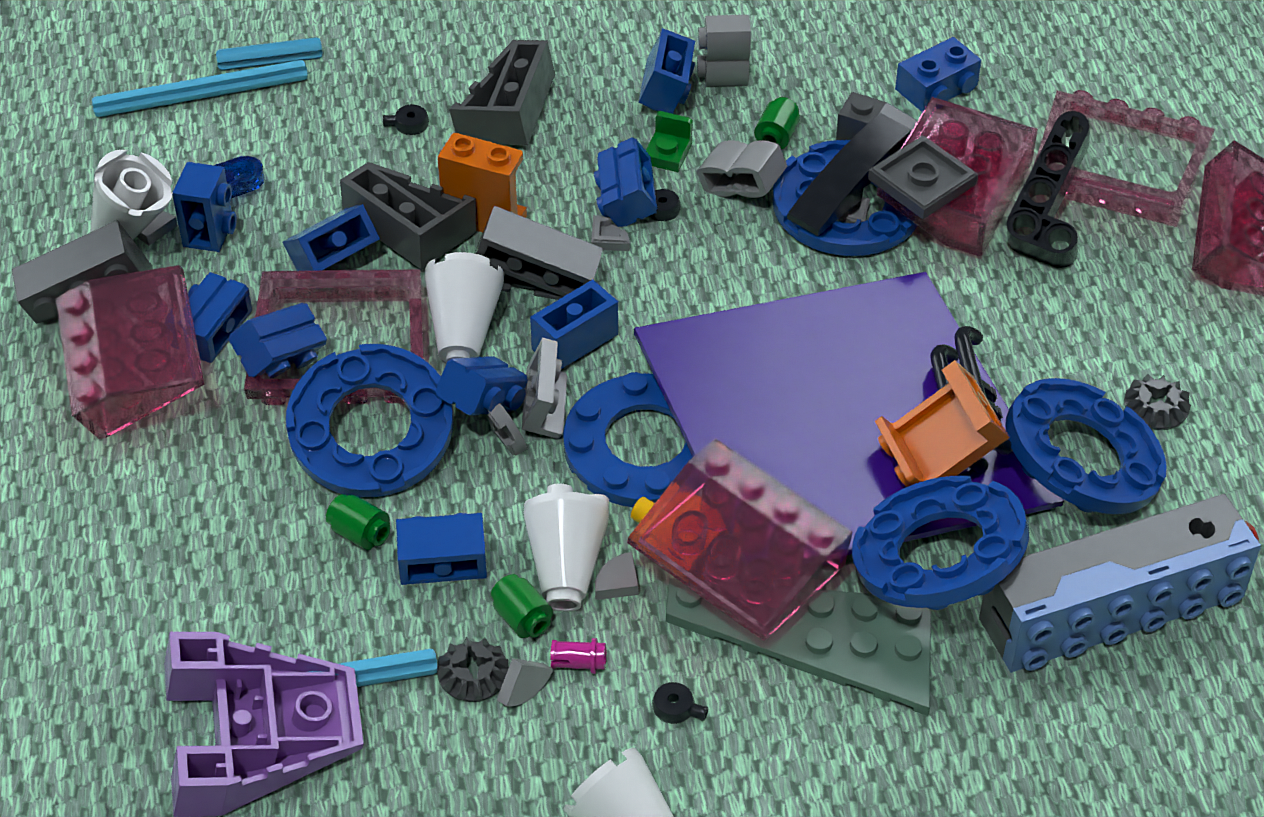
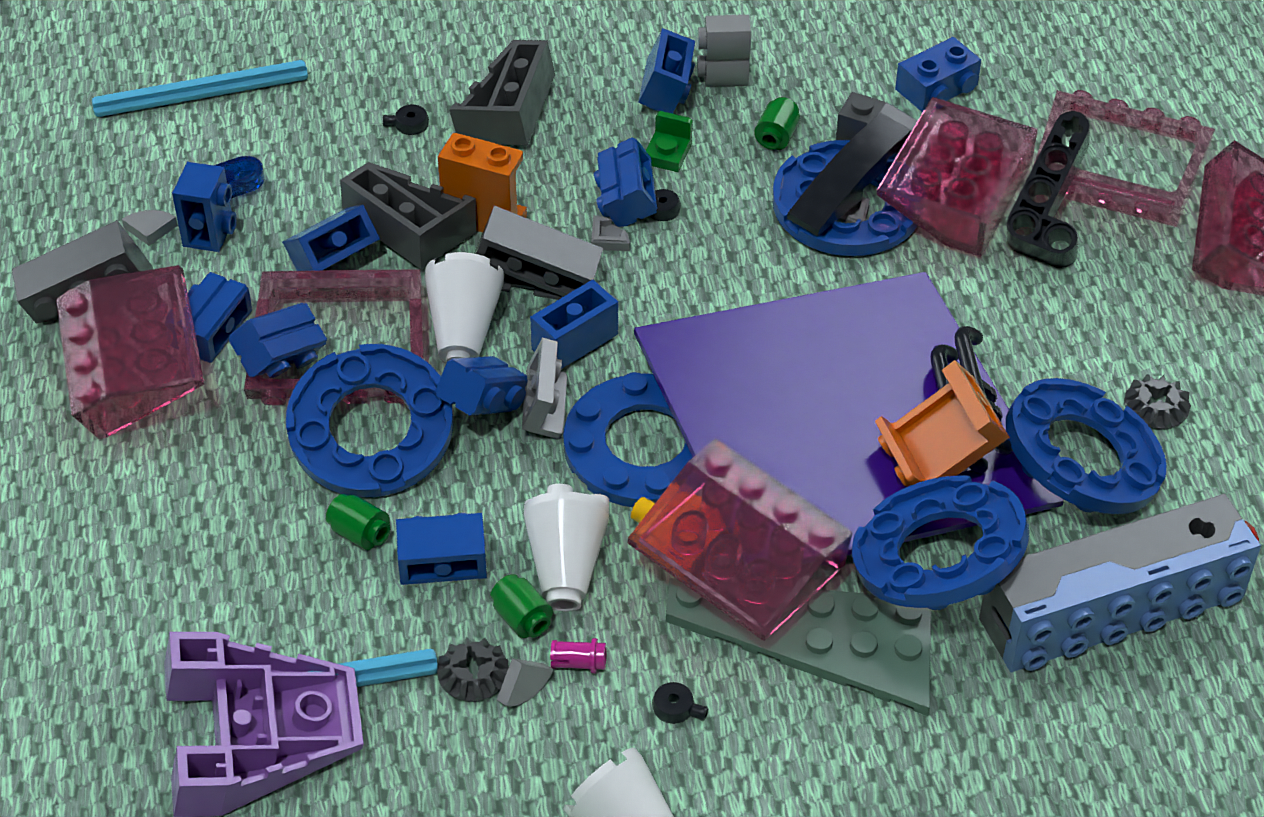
(129, 191): white cone -> none
(269, 53): medium azure axle -> none
(506, 430): light grey tile -> none
(617, 578): light grey tile -> none
(742, 168): light grey brick -> none
(923, 177): dark grey tile -> none

